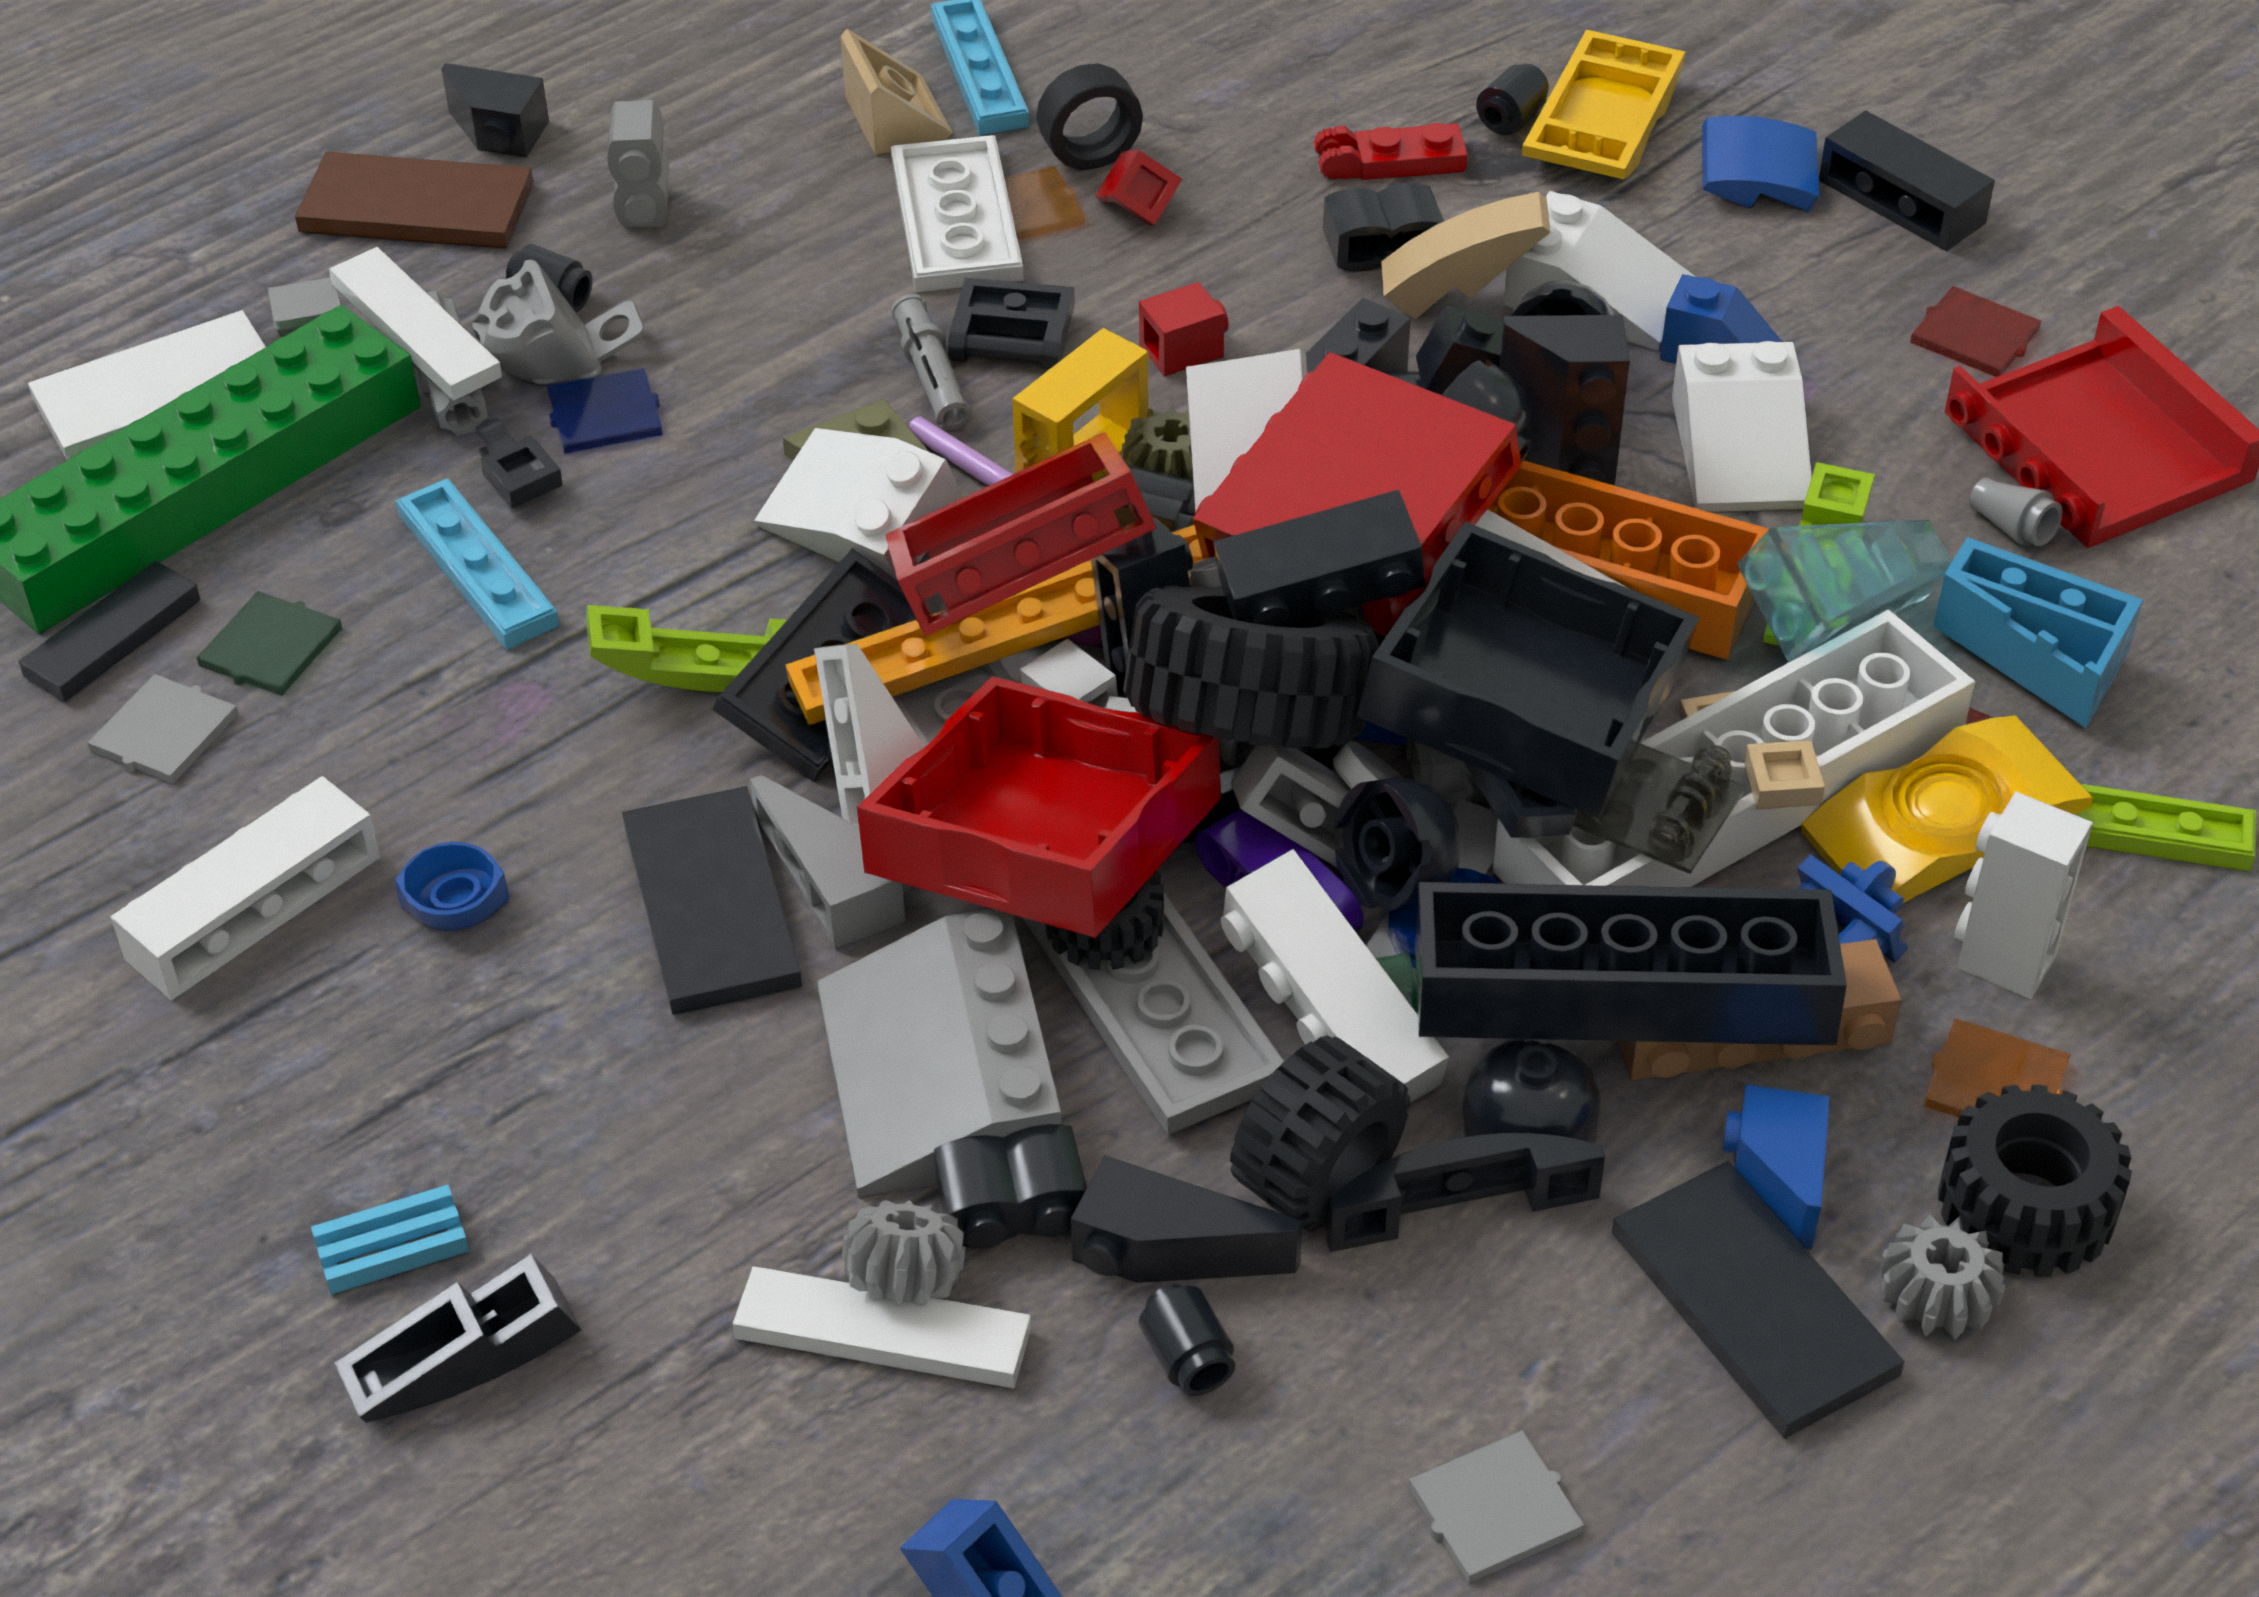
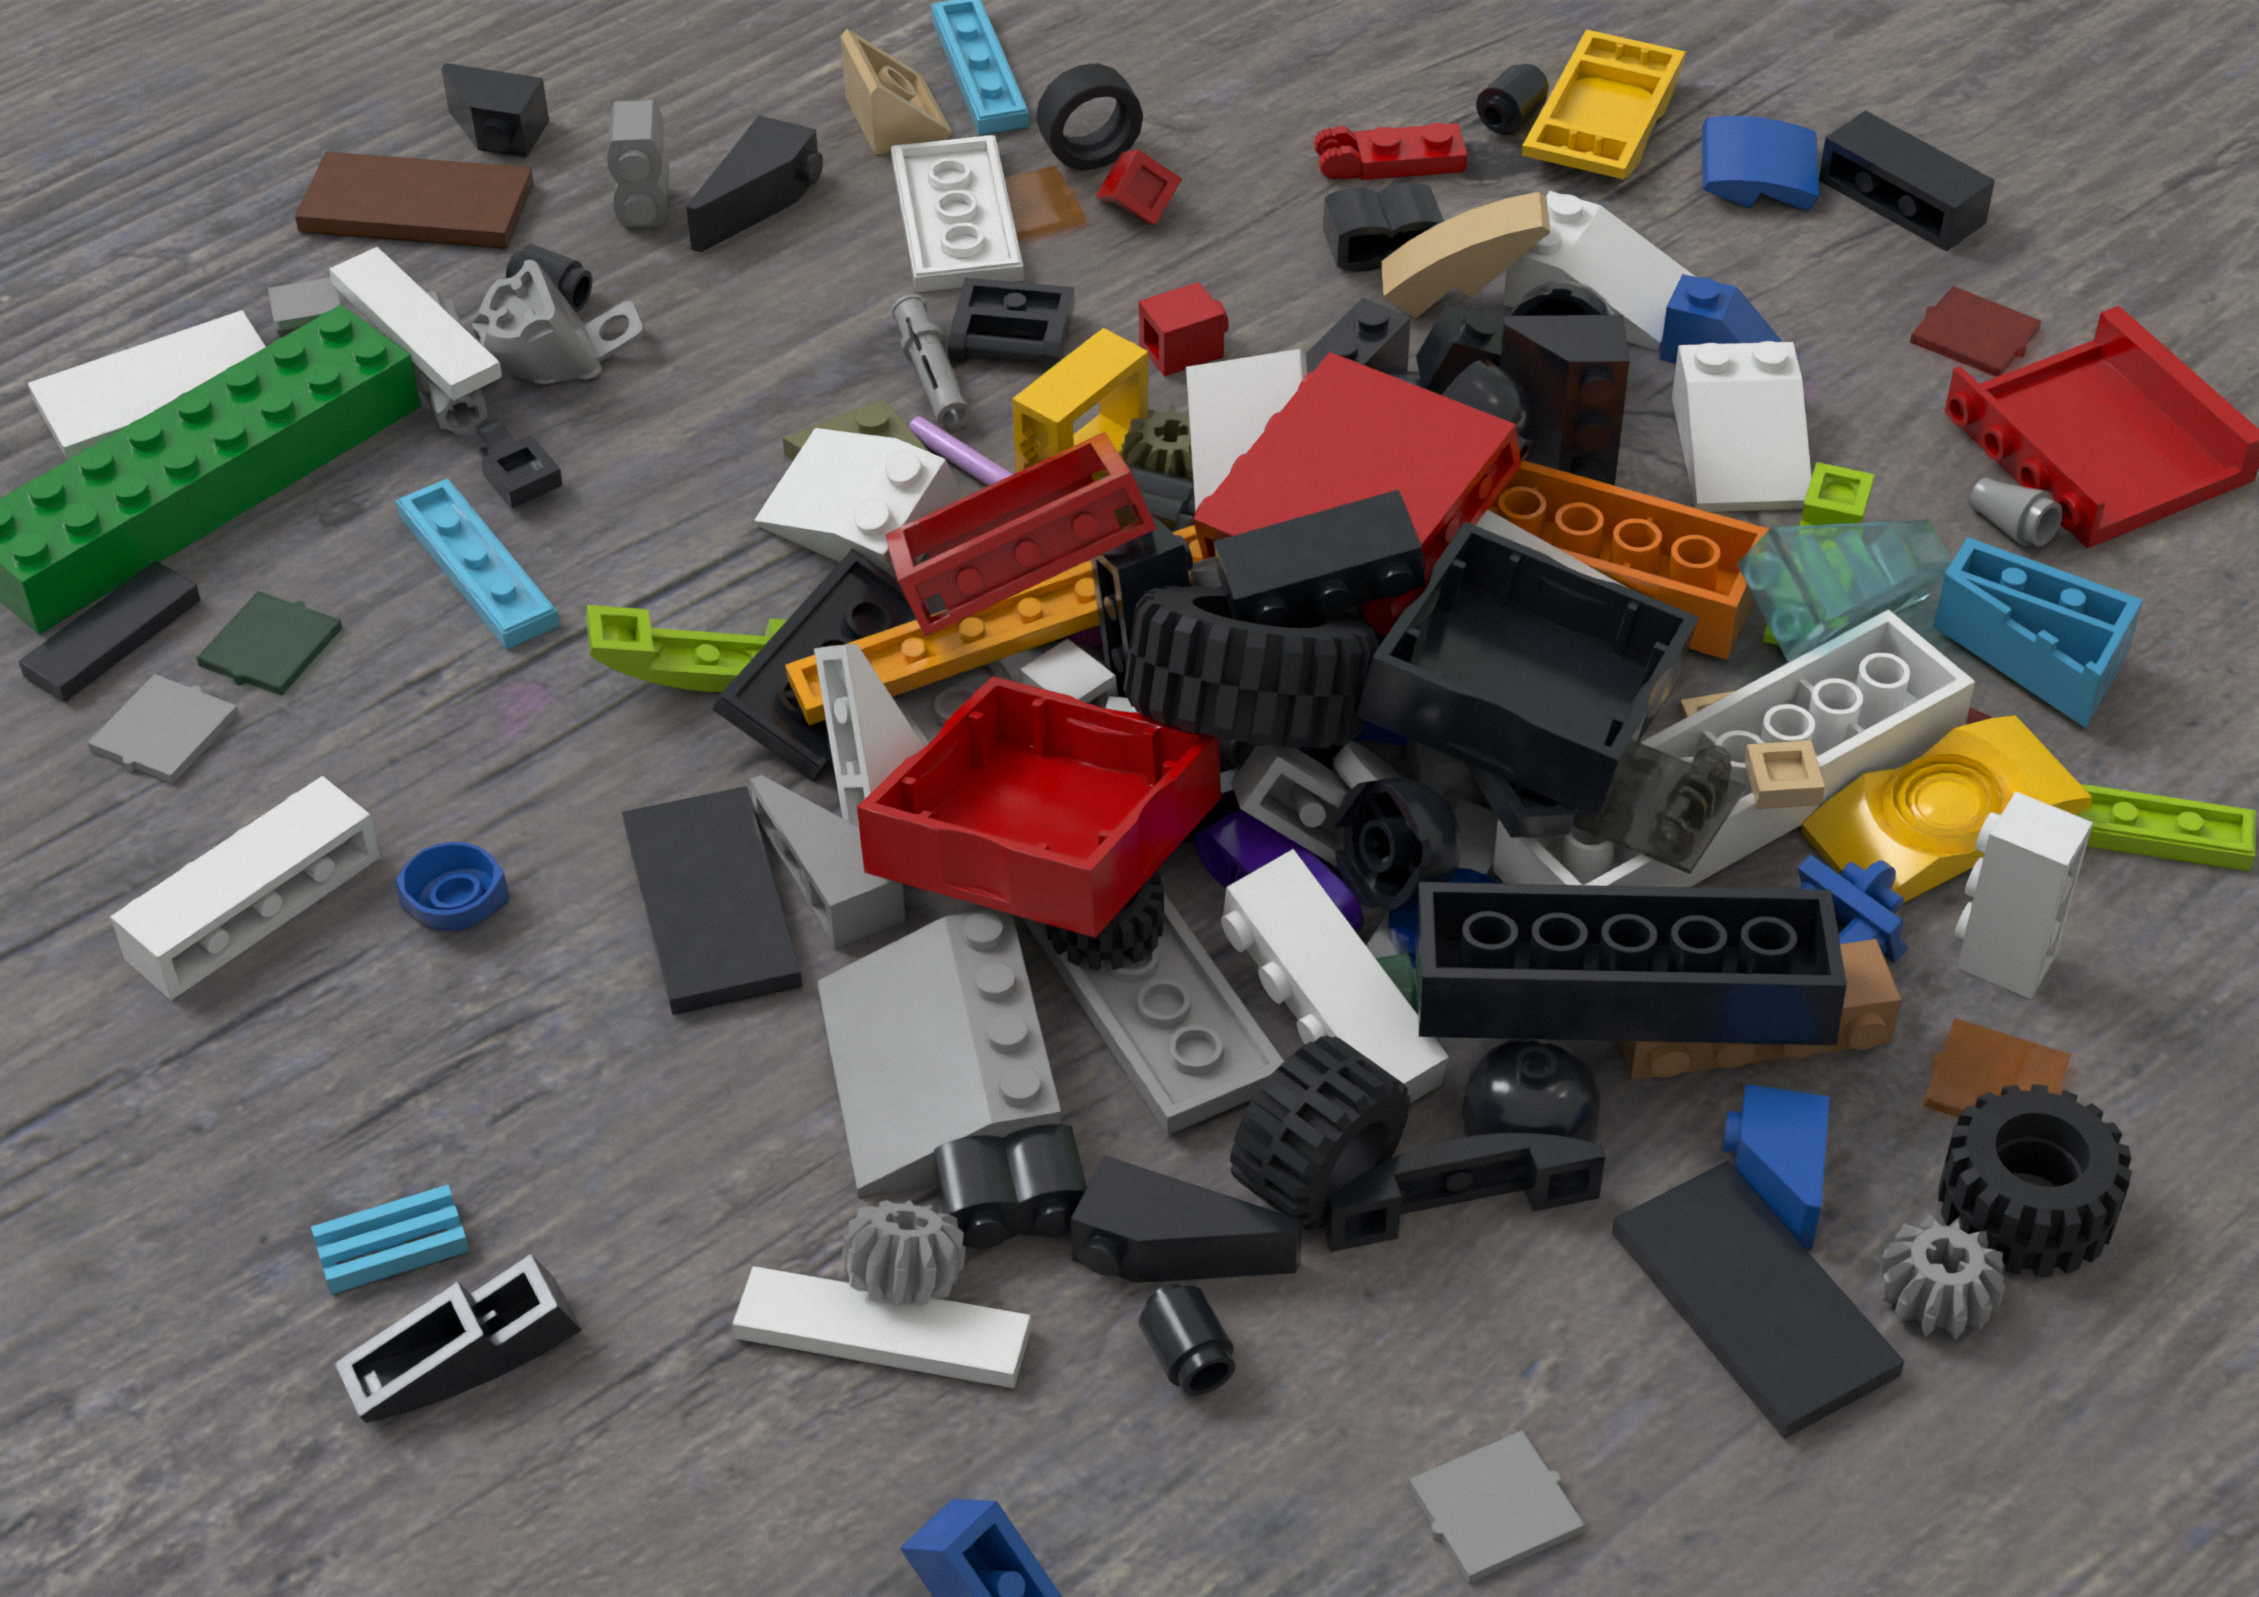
(604, 410): clear blue piece -> none
(754, 181): none -> black slope

